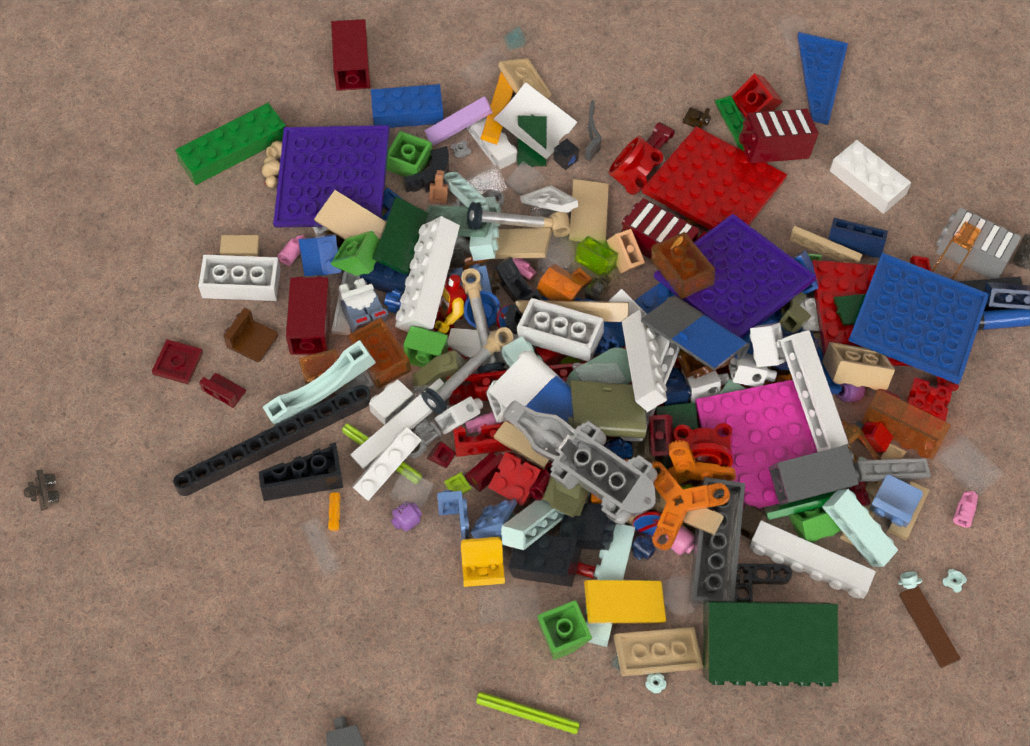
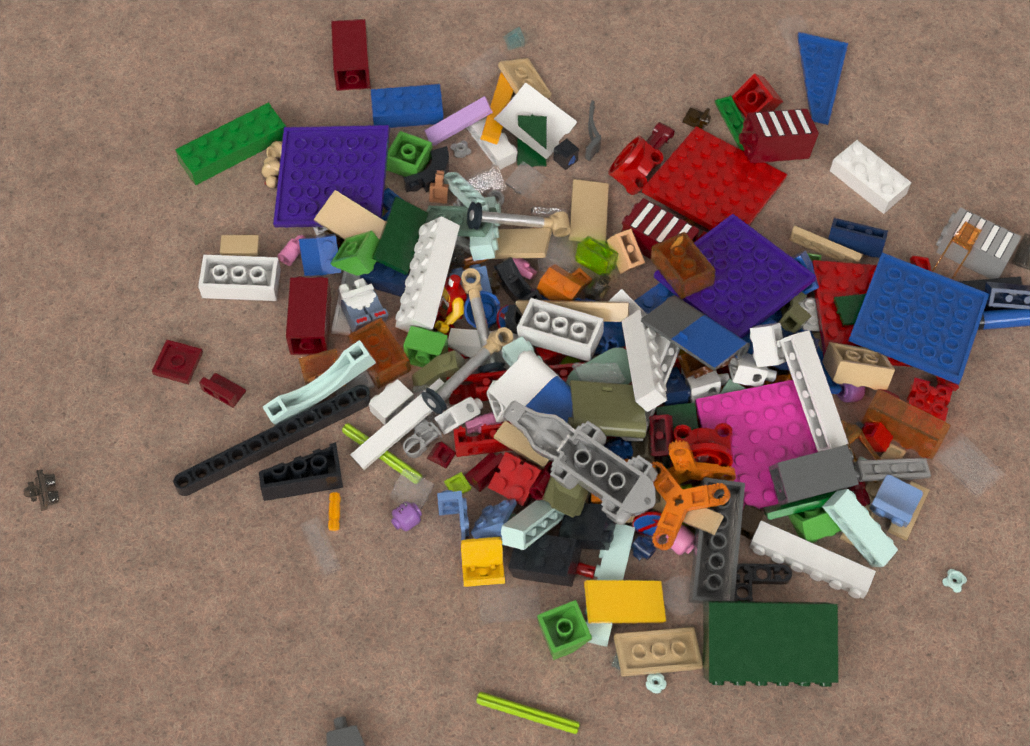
(249, 336): reddish brown bracket -> none
(386, 463): white brick -> none
(392, 300): blue gear -> none
(551, 199): white wing -> none
(909, 580): light aqua plate -> none
(929, 627): reddish brown tile -> none
(966, 509): bright pink hinge -> none

